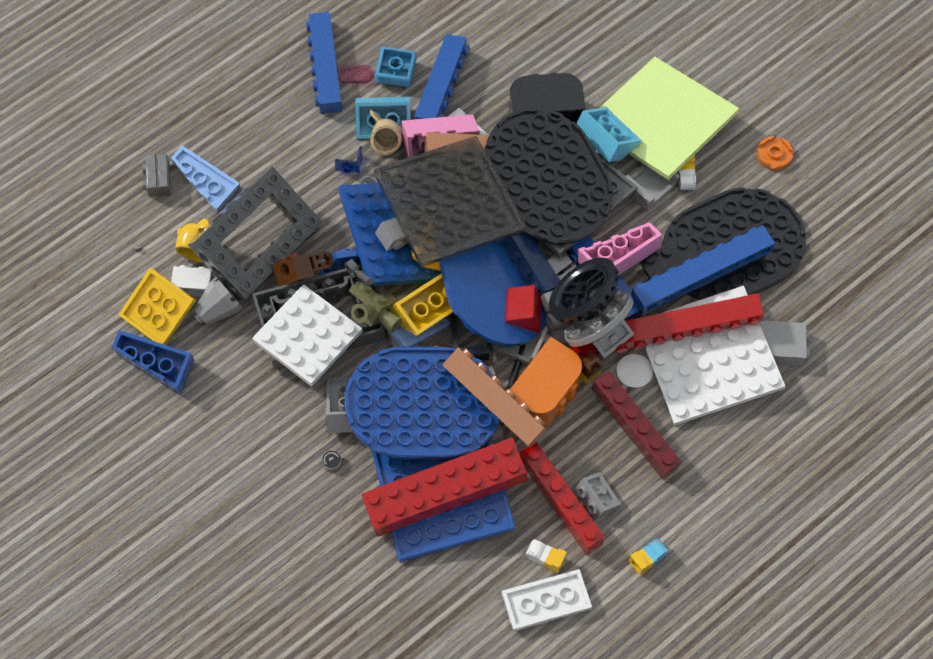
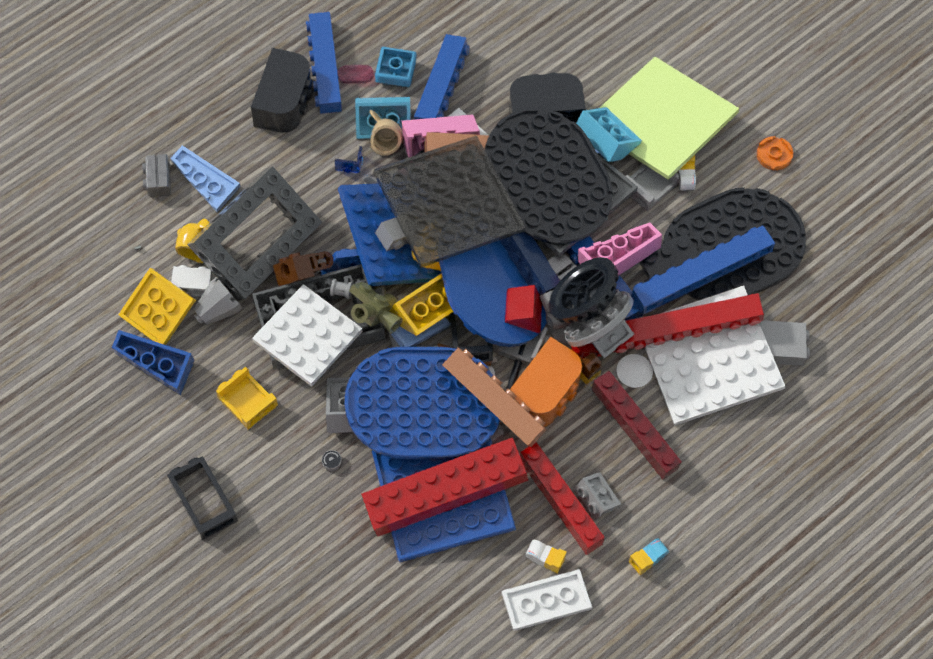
(215, 524): none -> black window
(246, 398): none -> yellow panel
(282, 92): none -> black brick
(340, 288): none -> light grey bush
(354, 271): dark grey piece -> none

